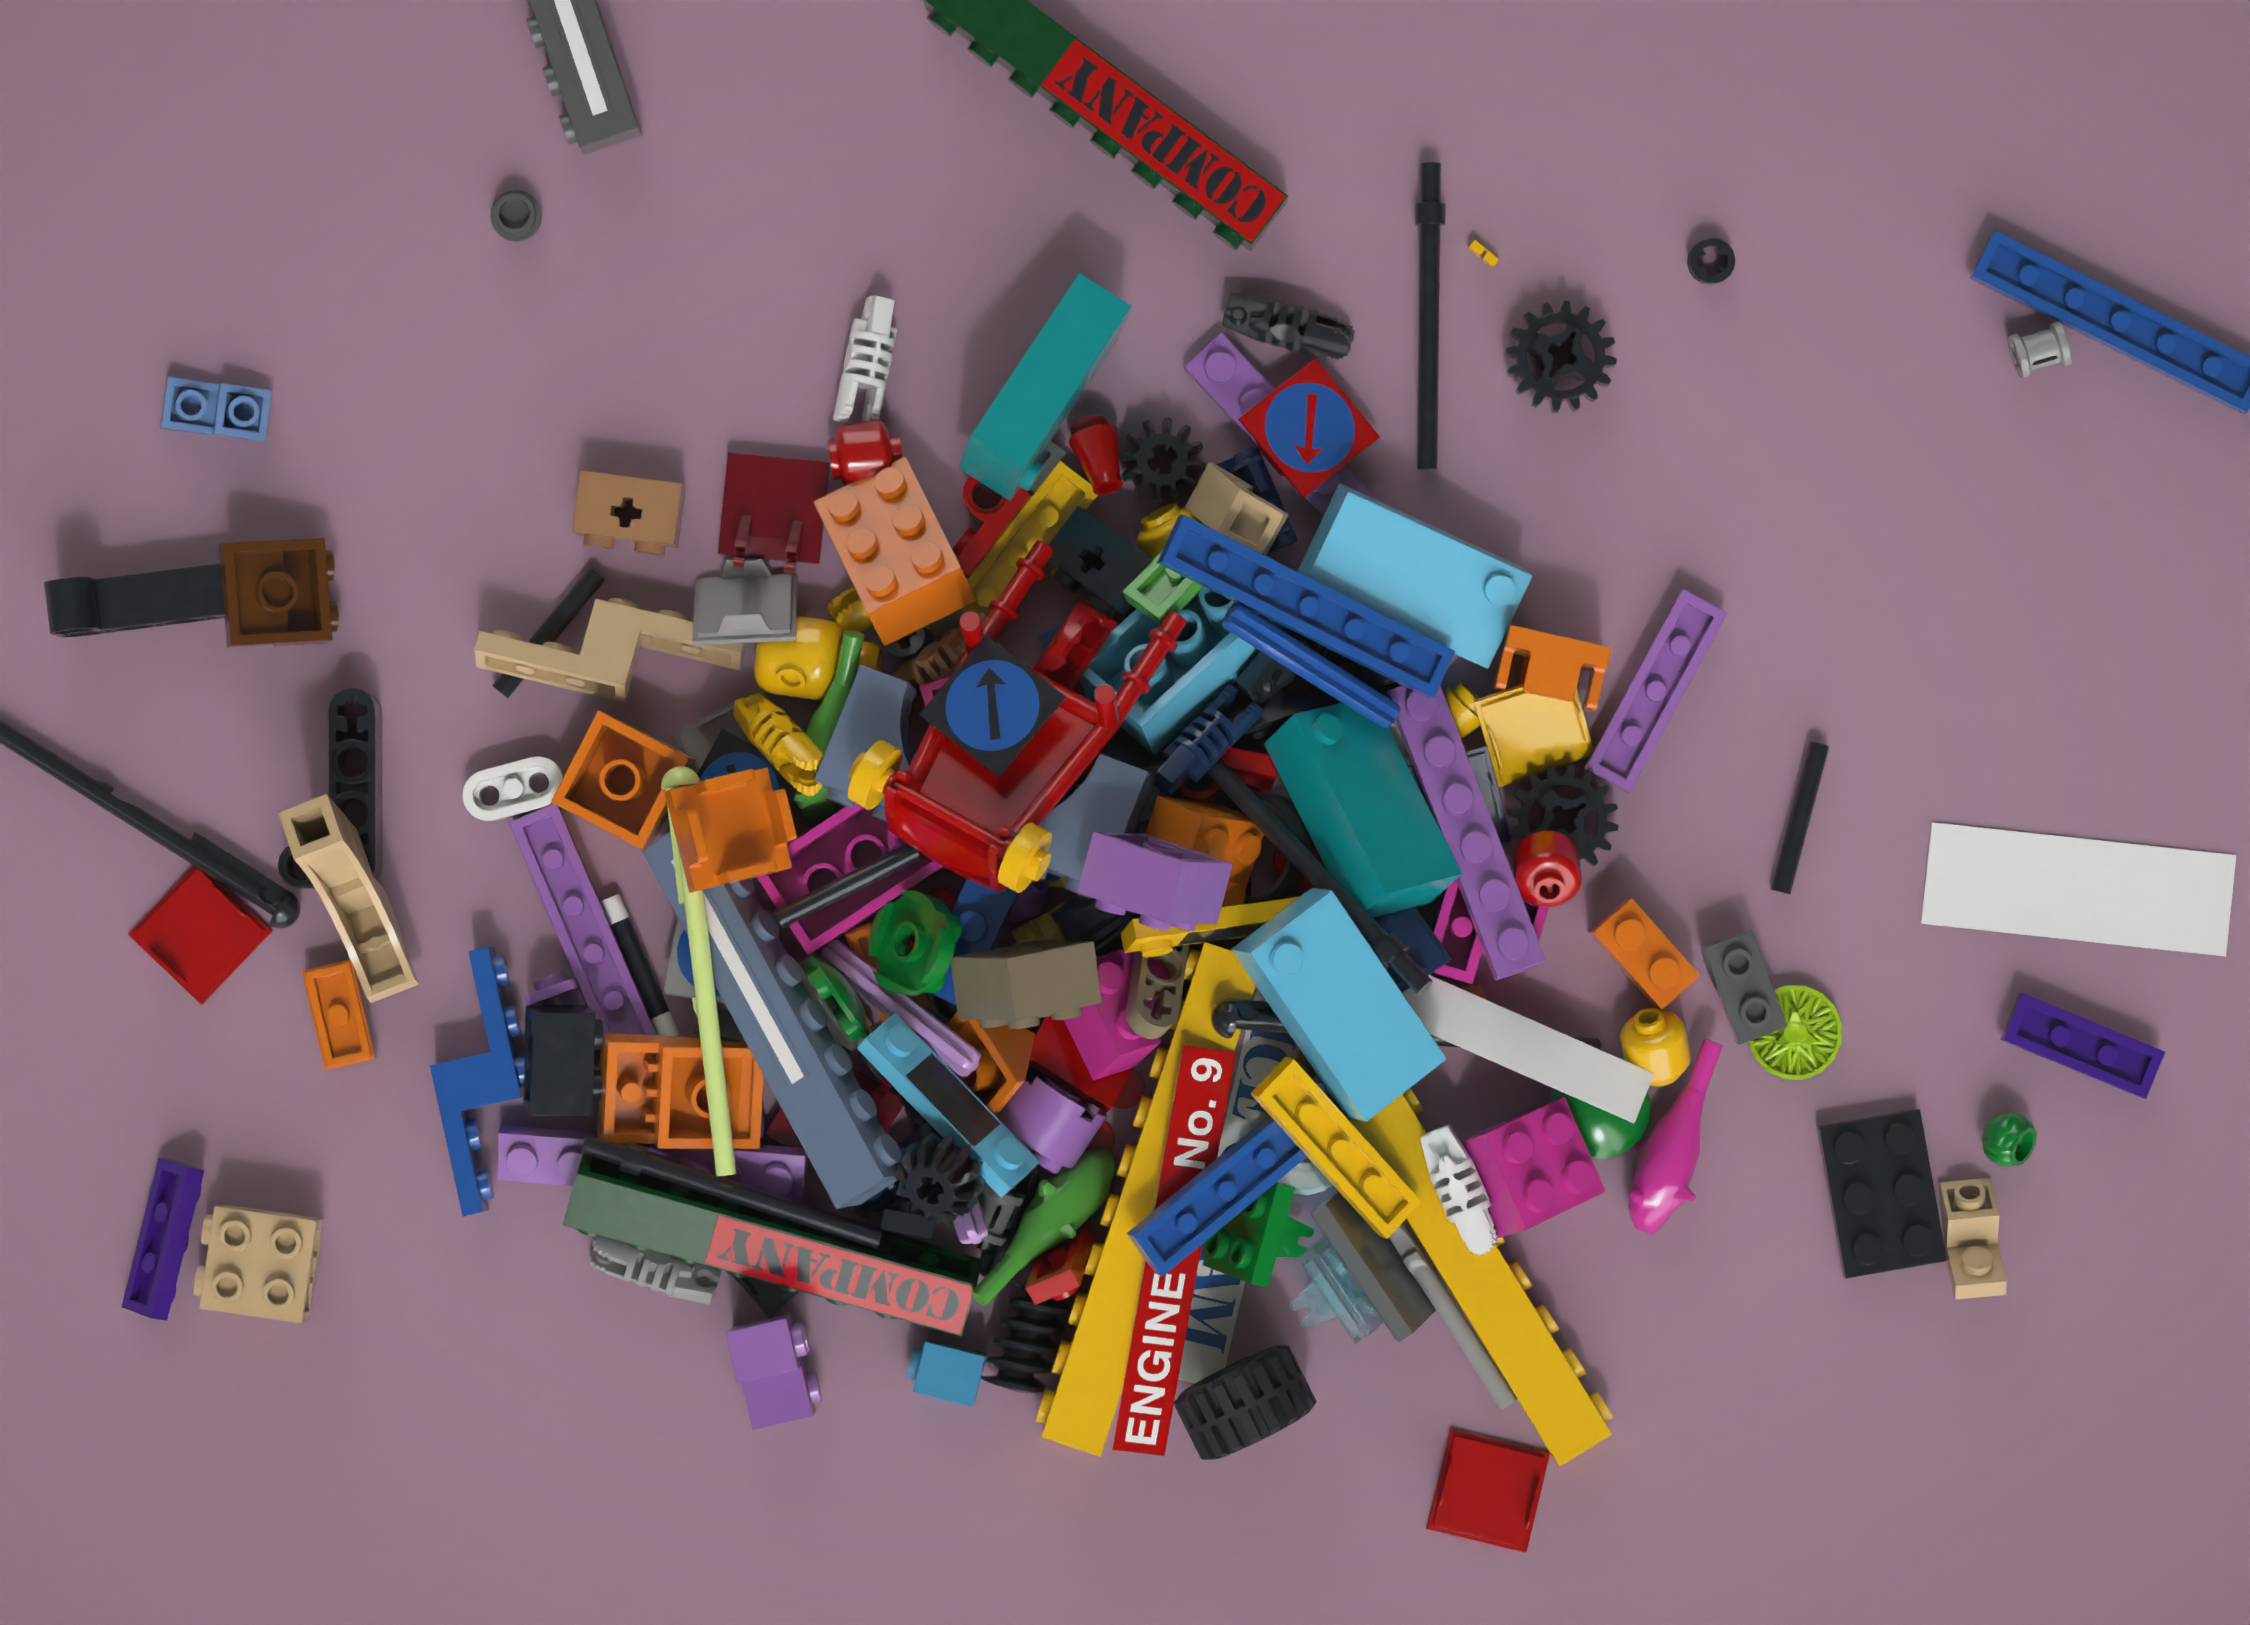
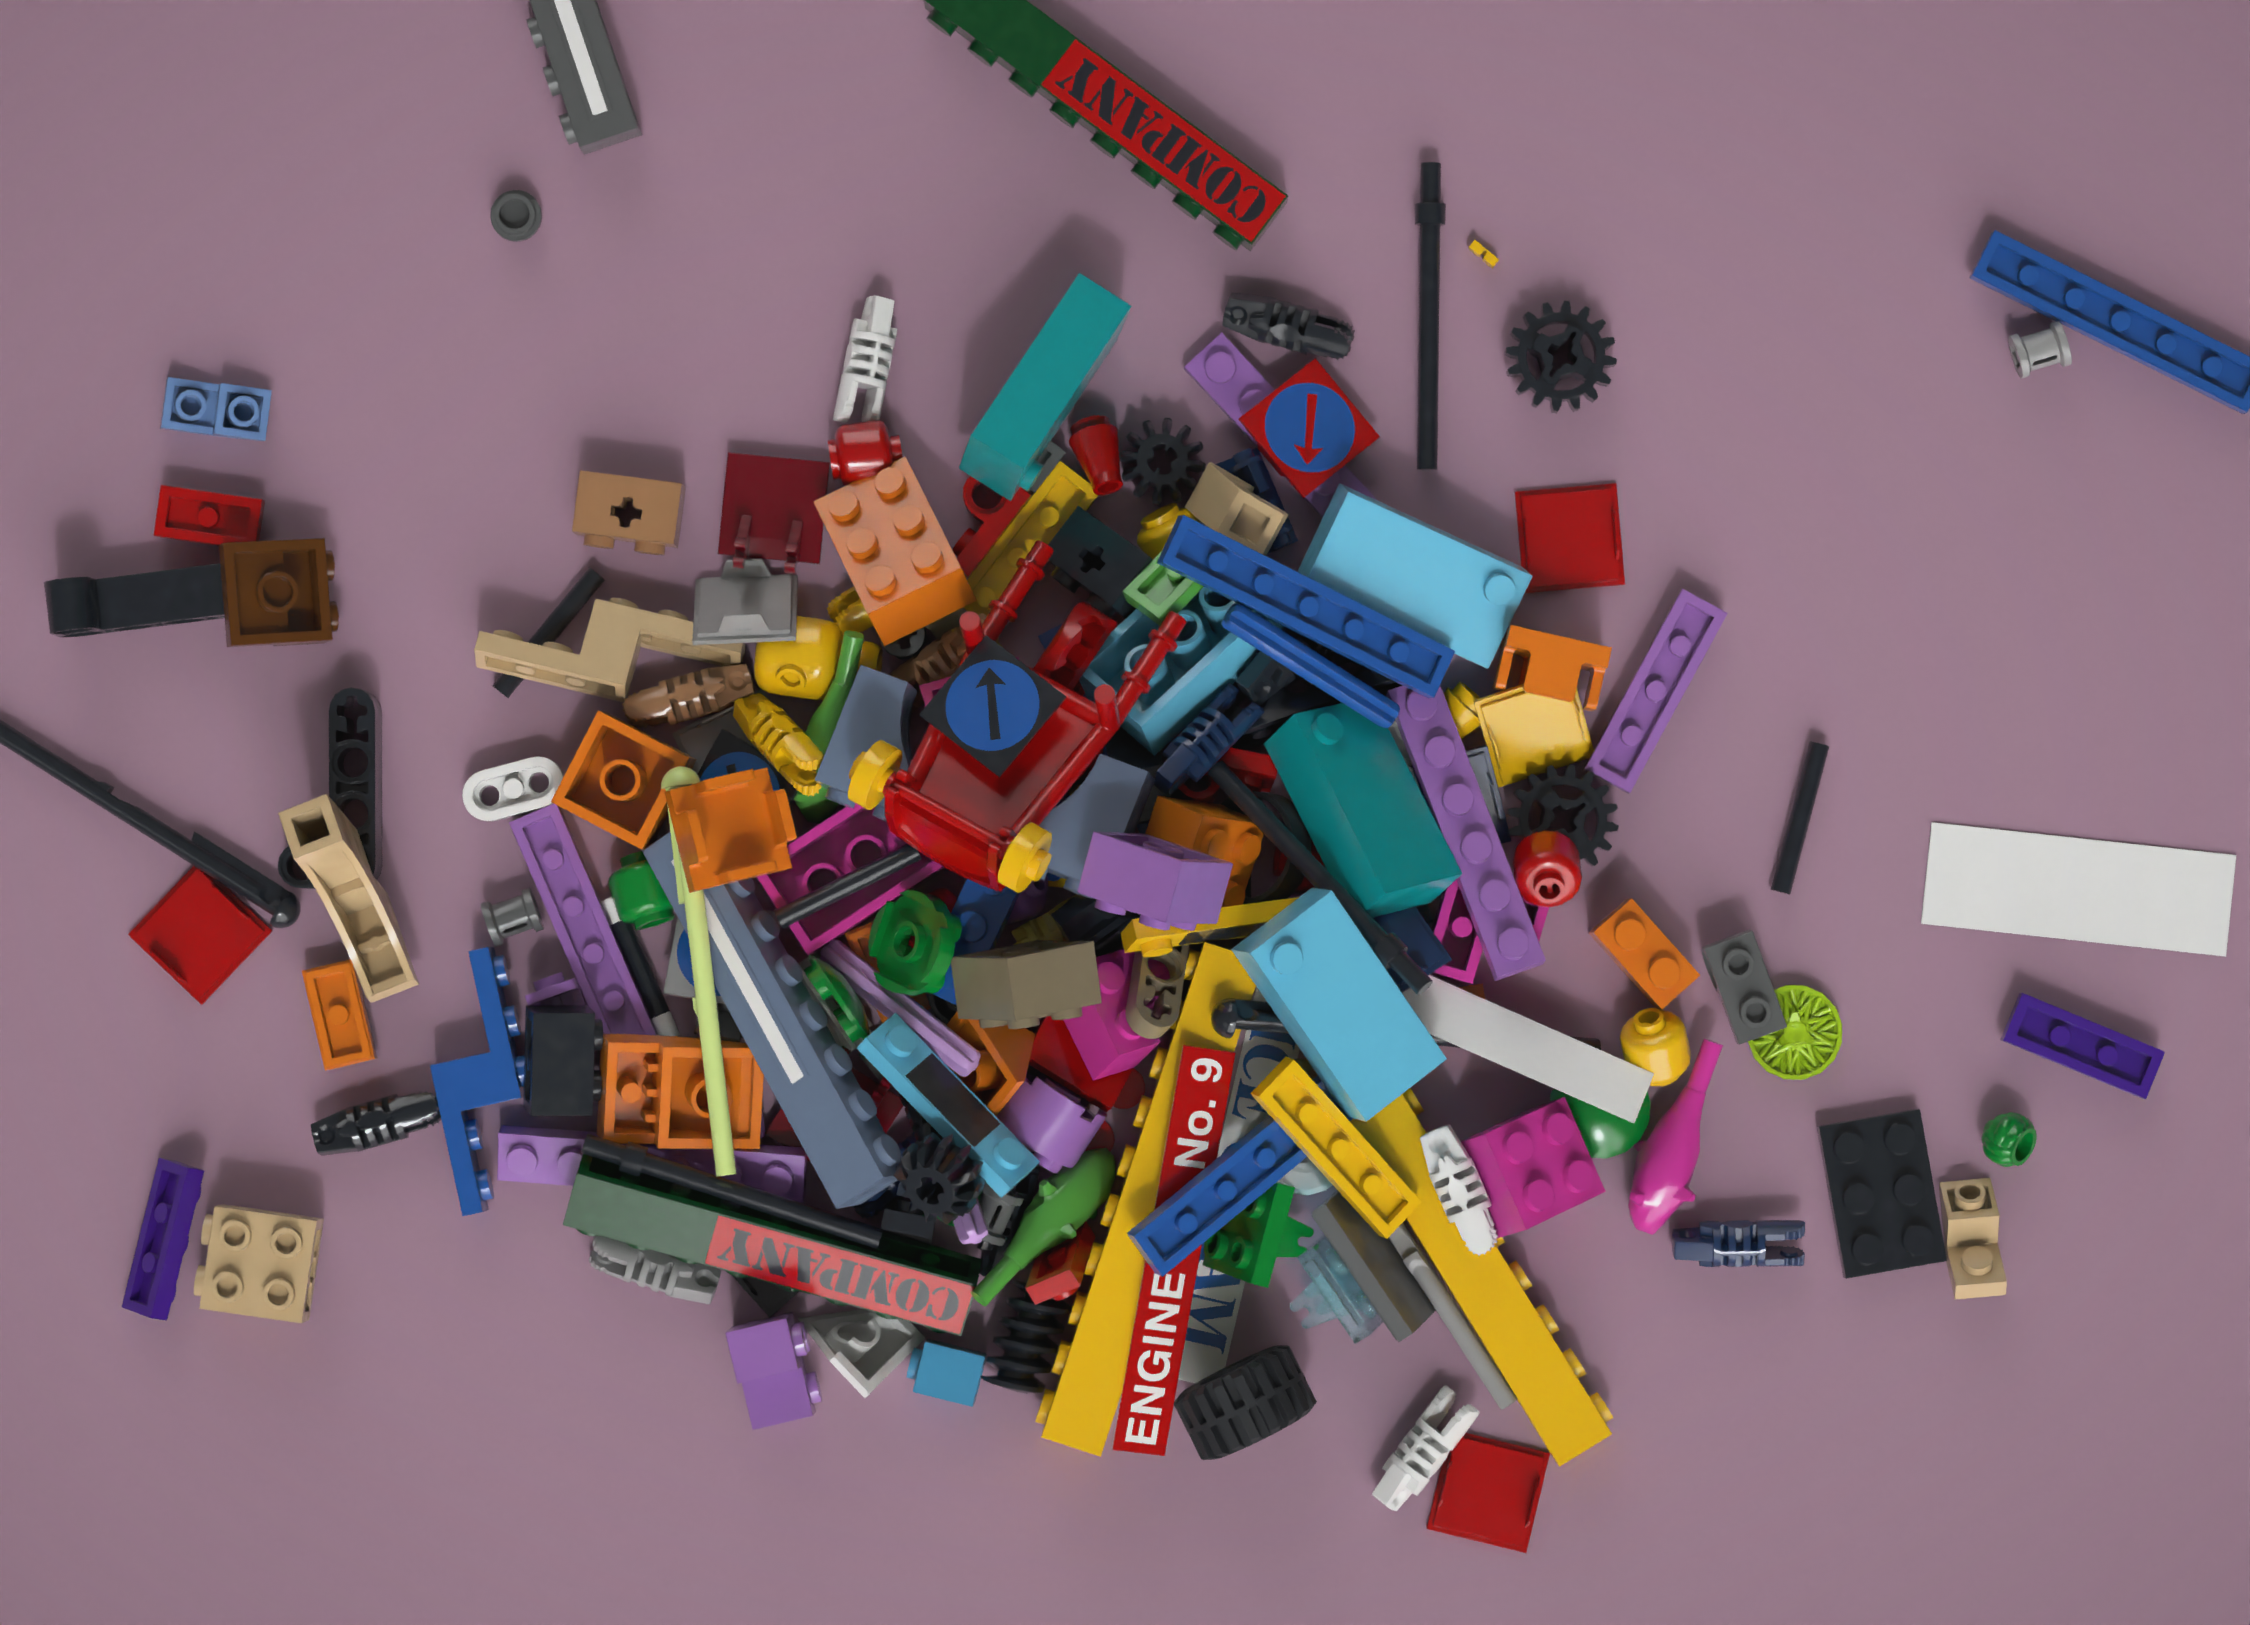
(207, 516): none -> red plate
(375, 1123): none -> black hinge
(512, 916): none -> dark grey bush
(639, 894): none -> green head
(689, 696): none -> medium nougat hinge
(863, 1344): none -> white slope
(1423, 1450): none -> white hinge
(1570, 537): none -> red piece
(1721, 248): black bush -> none
(1739, 1243): none -> dark blue hinge

